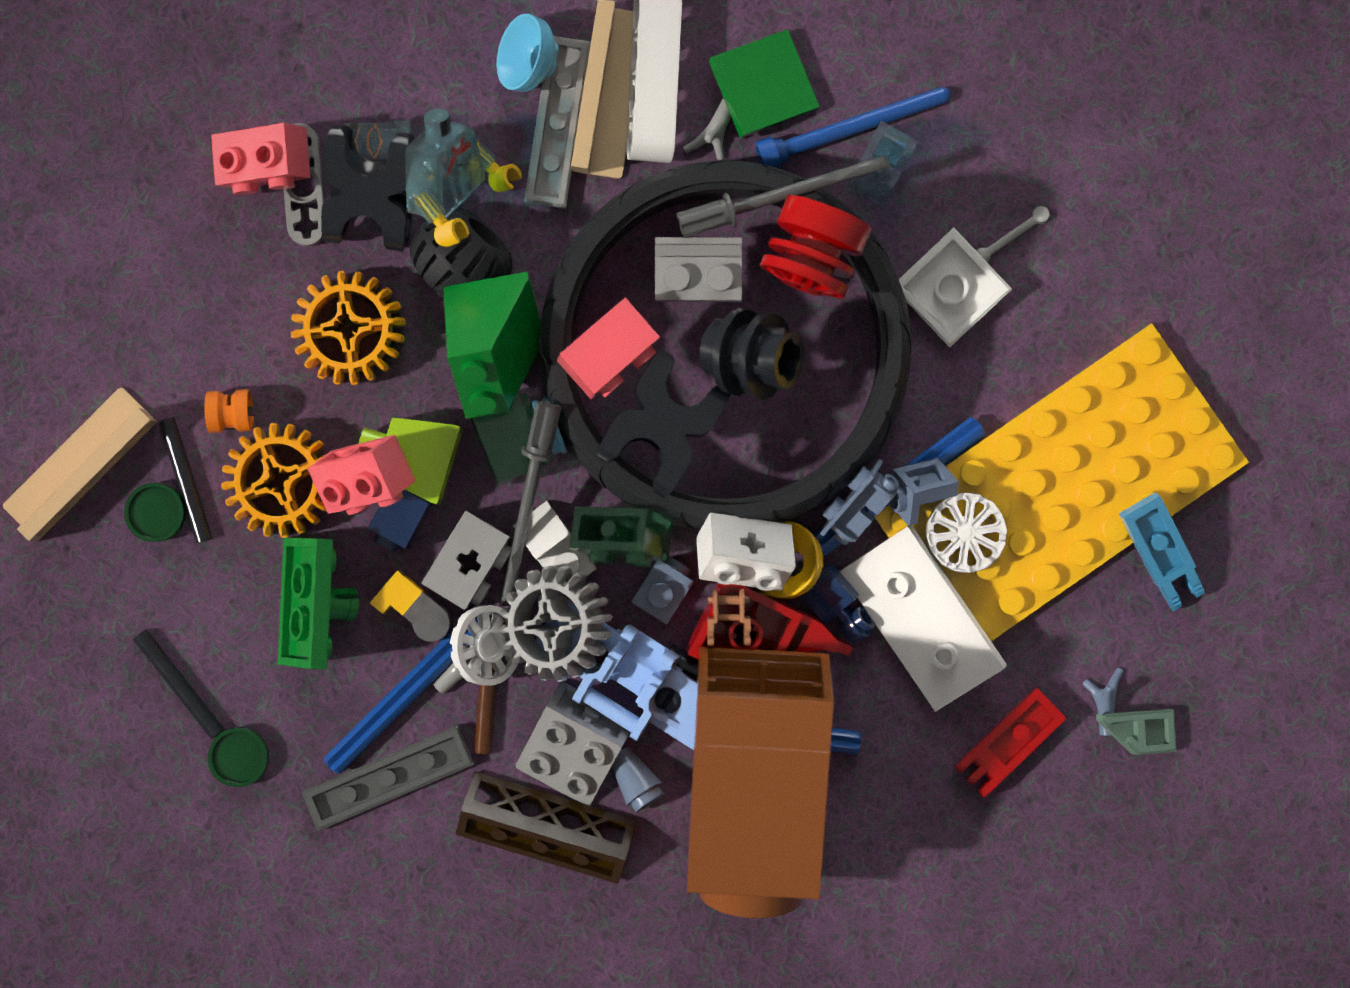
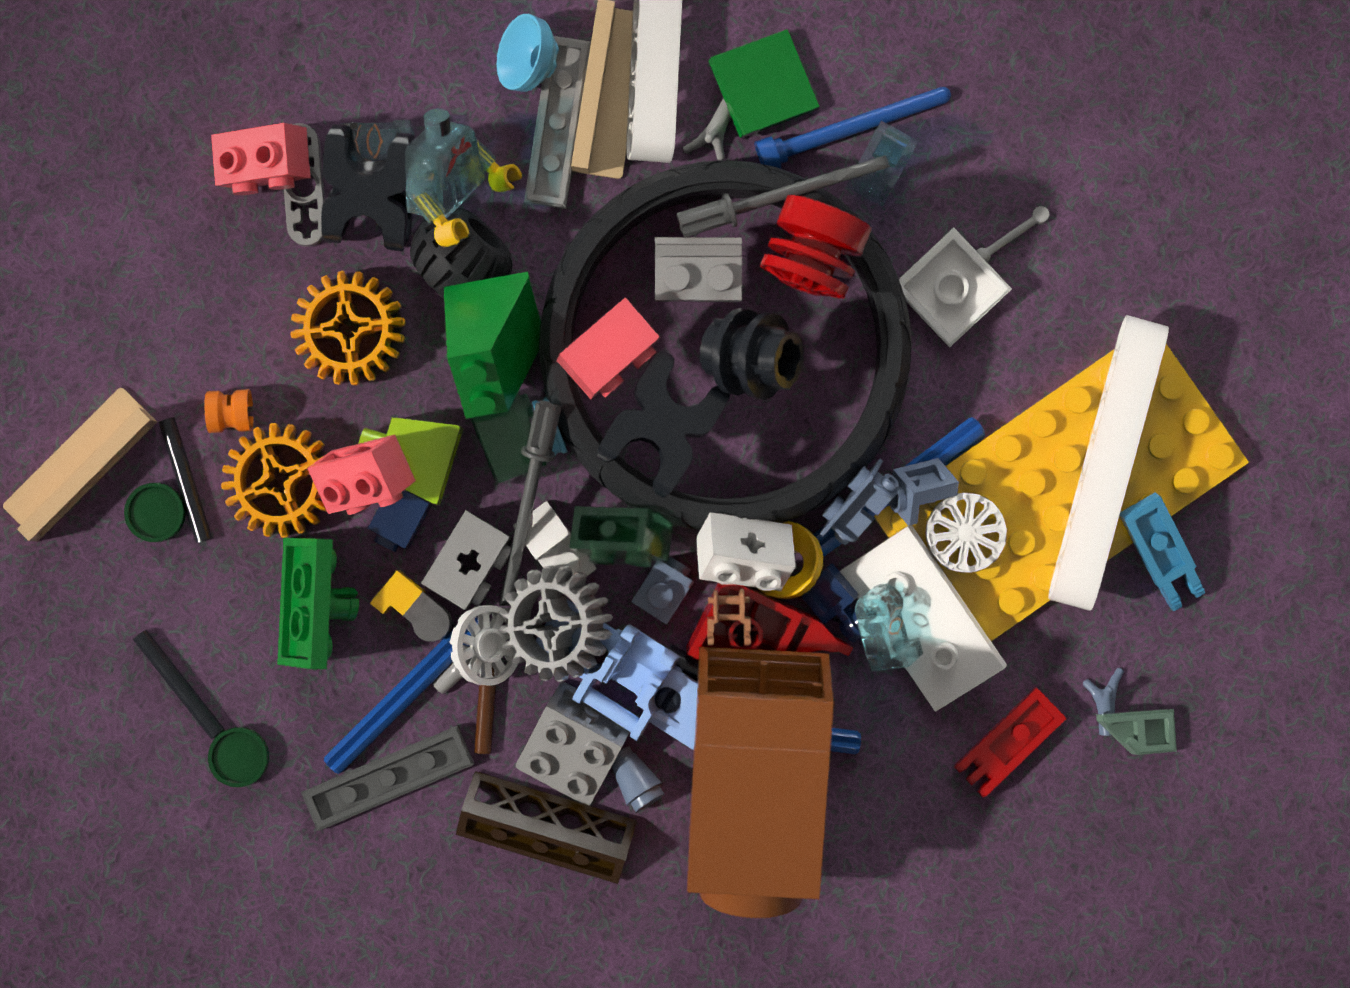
(884, 629): none -> clear light blue leg
(1108, 462): none -> white beam

